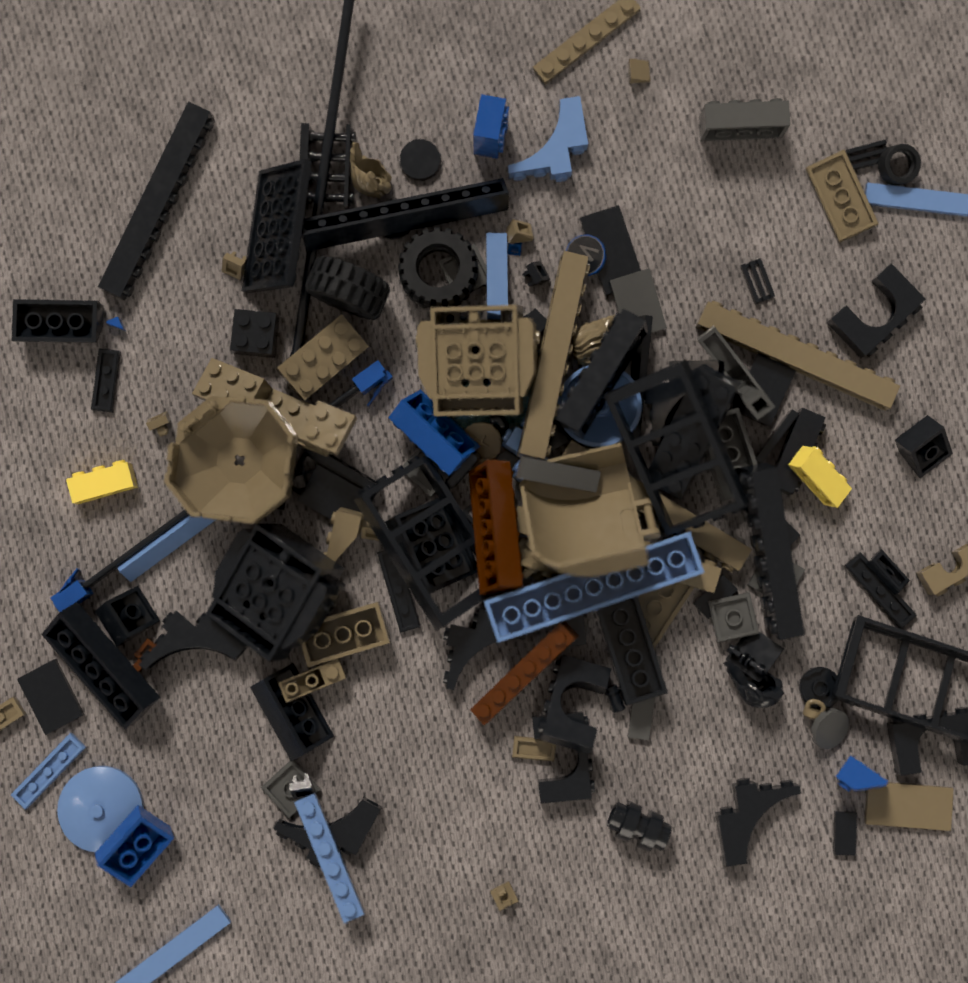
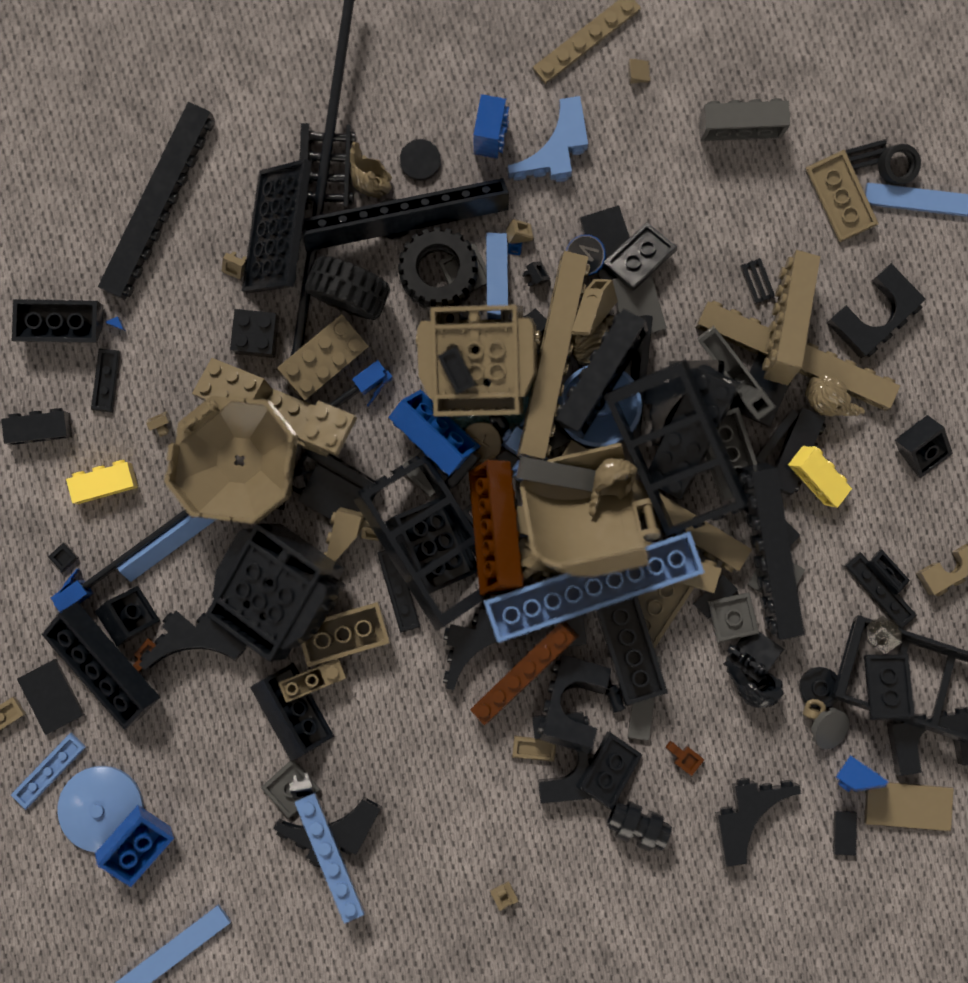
(36, 427): none -> black brick
(63, 557): none -> black tile
(457, 370): none -> black tile
(594, 306): none -> dark tan slope
(609, 770): none -> black tile
(612, 478): none -> dark tan hair
(640, 256): none -> black tile
(686, 758): none -> reddish brown plate
(791, 317): none -> dark tan brick
(830, 397): none -> dark tan hair
(883, 634): none -> clear smoke brick
(889, 687): none -> black tile

